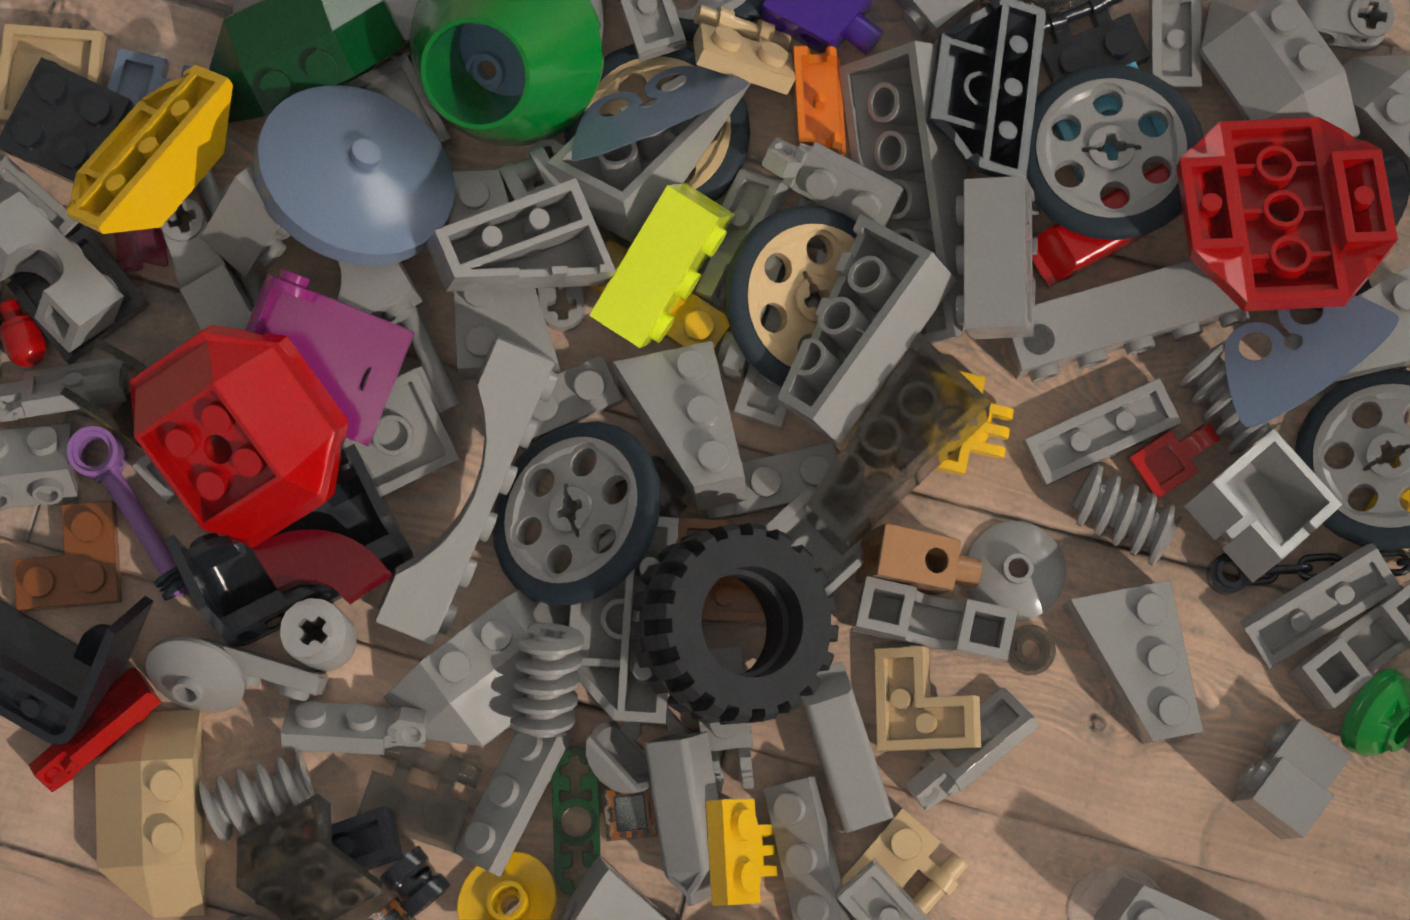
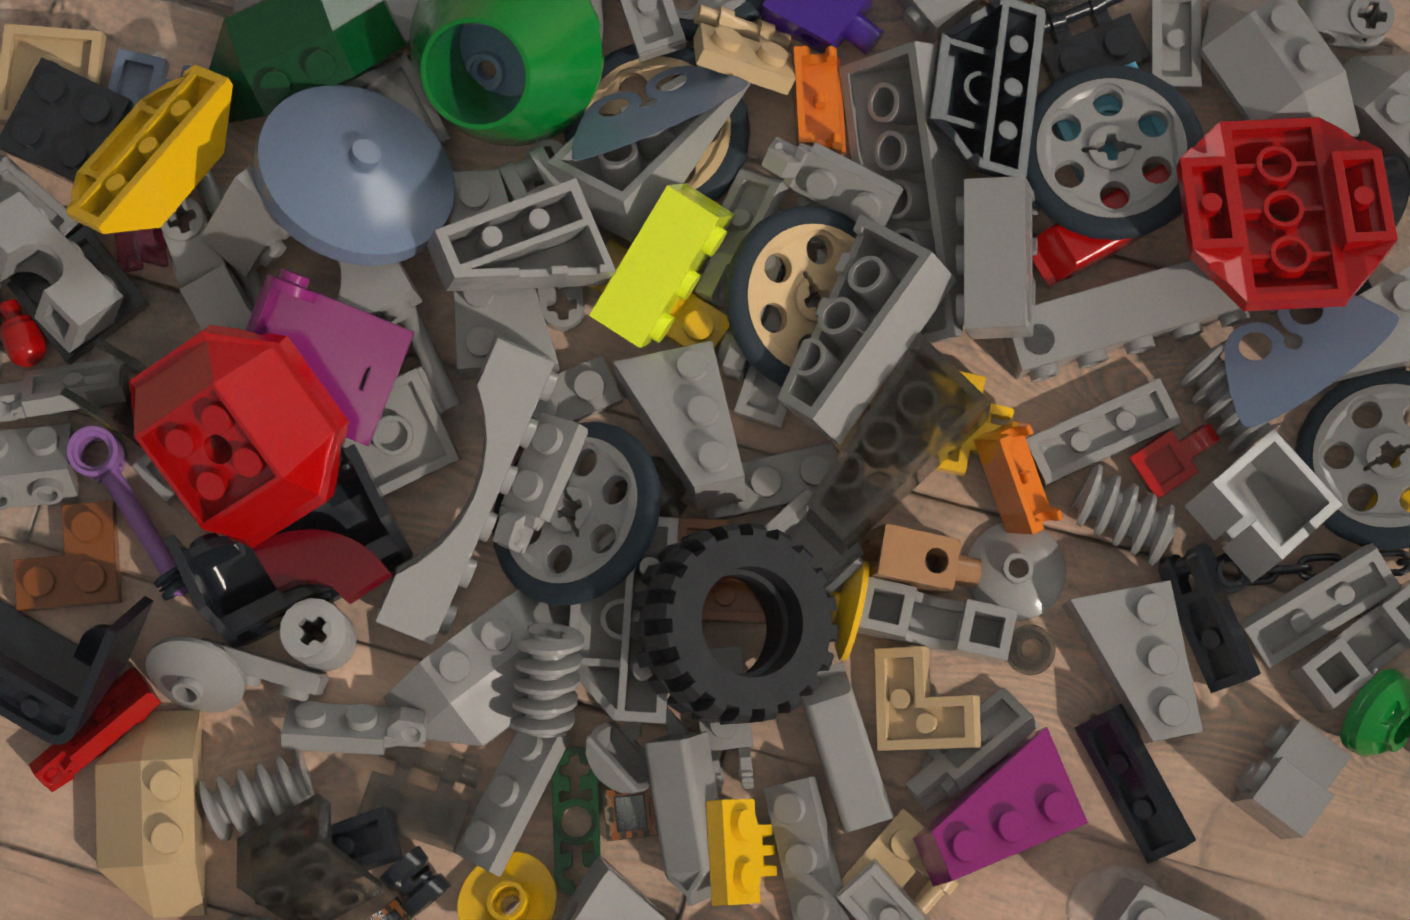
(539, 480): none -> light grey hinge
(849, 610): none -> yellow dish
(1003, 813): none -> magenta wedge
(1015, 479): none -> orange hinge
(1135, 784): none -> black plate
(1209, 618): none -> black plate

